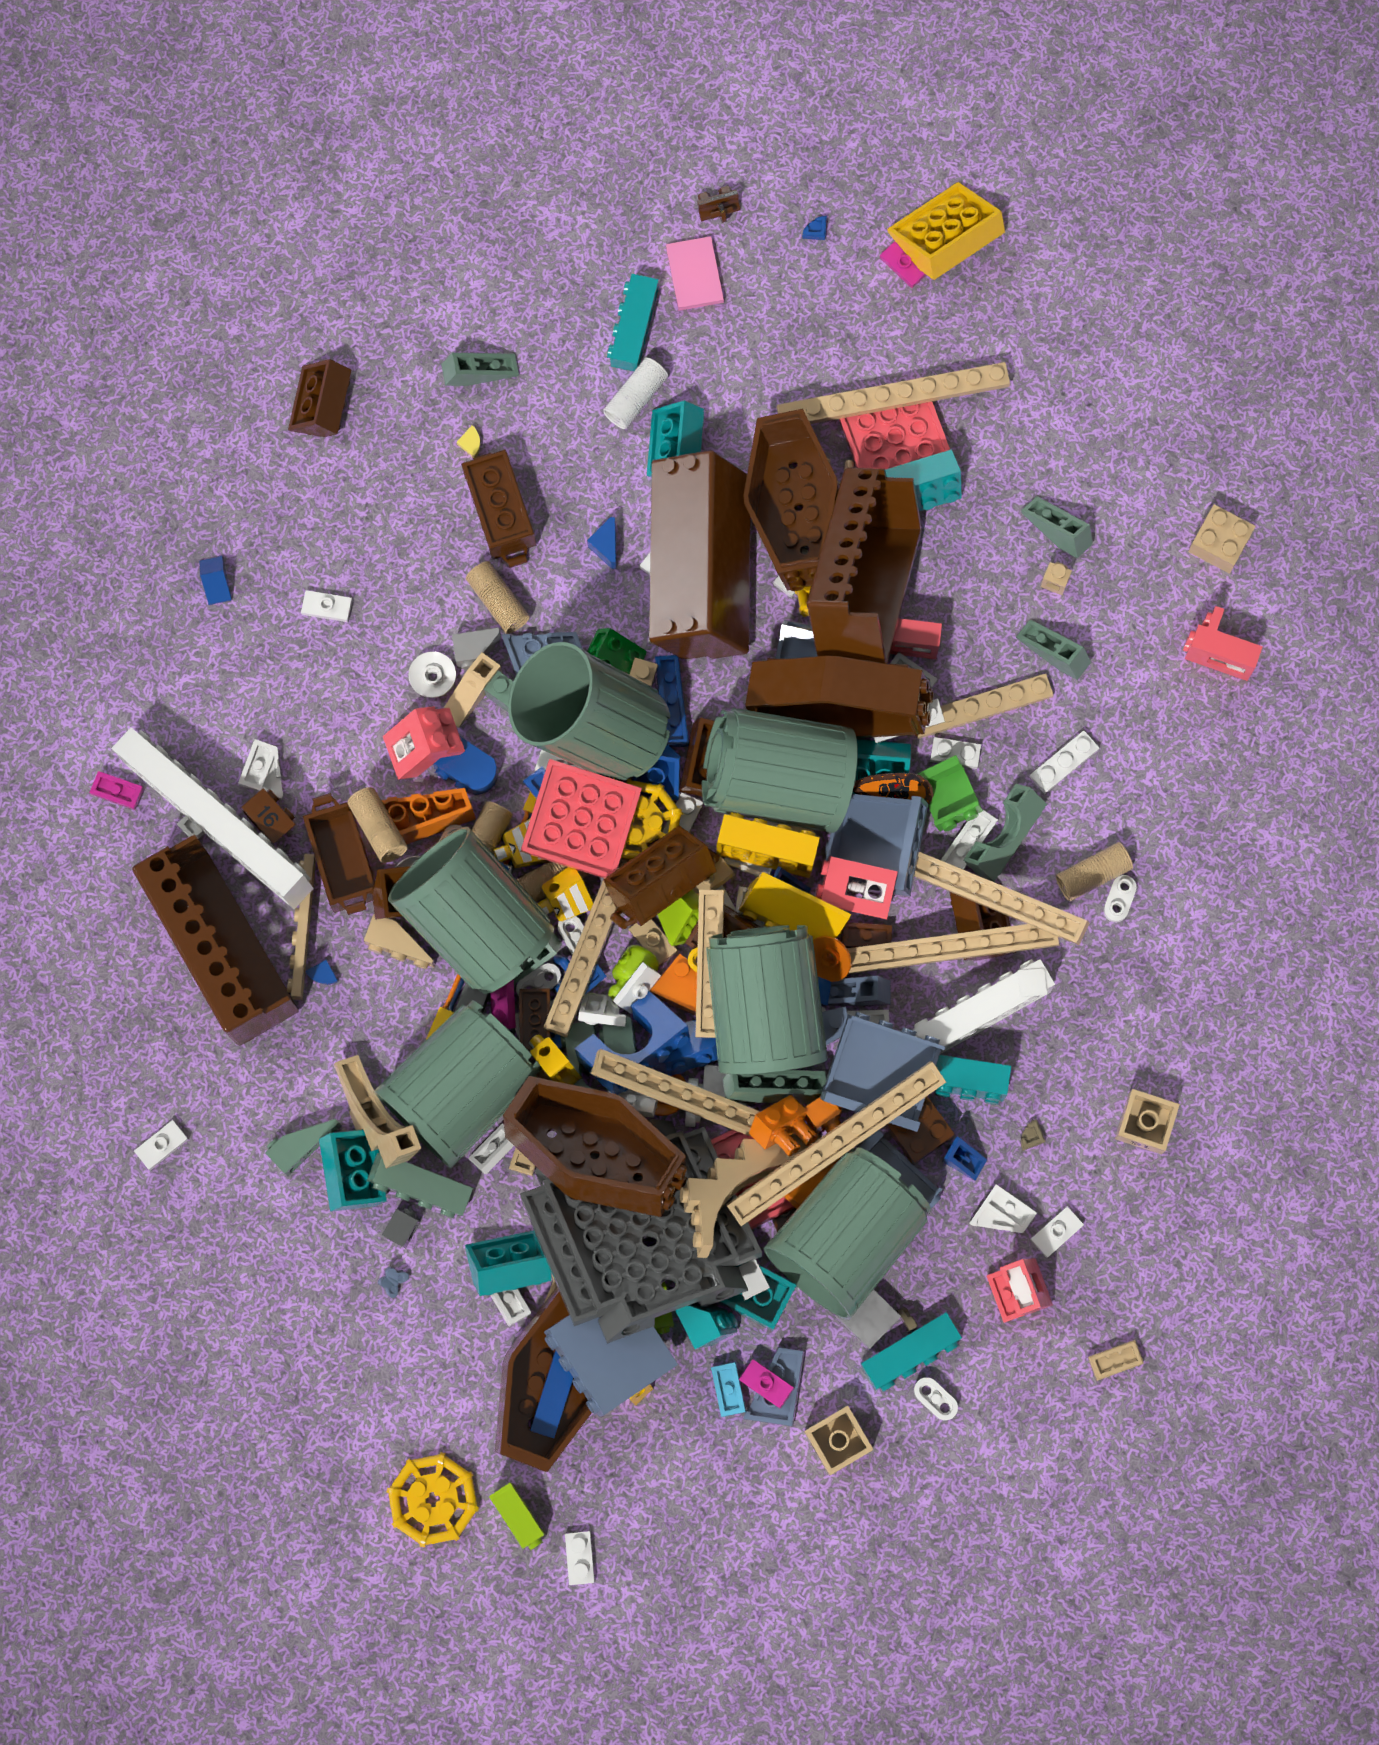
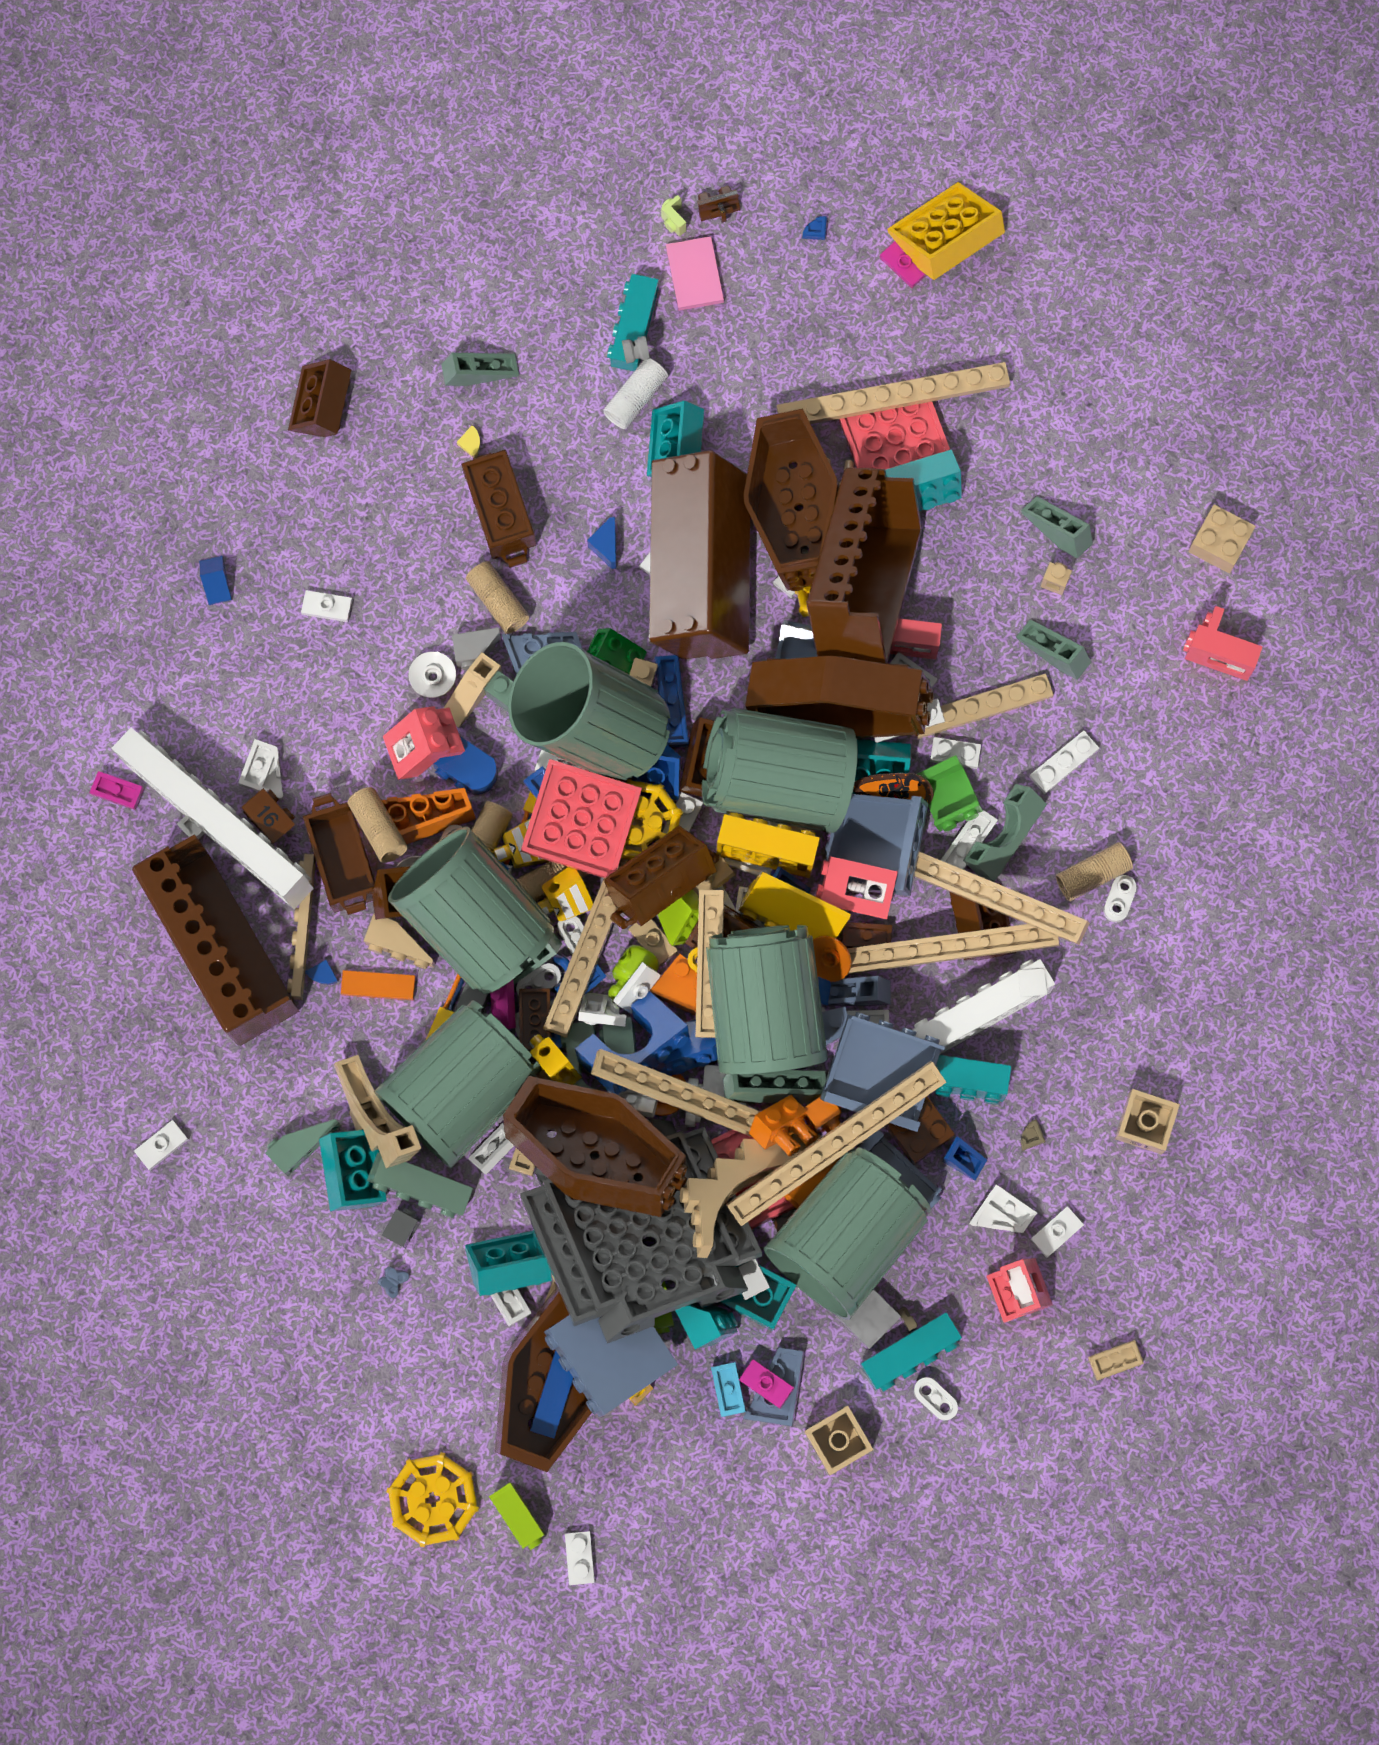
(378, 985): none -> orange tile
(635, 349): none -> light grey wheel
(672, 219): none -> yellowish green bracket

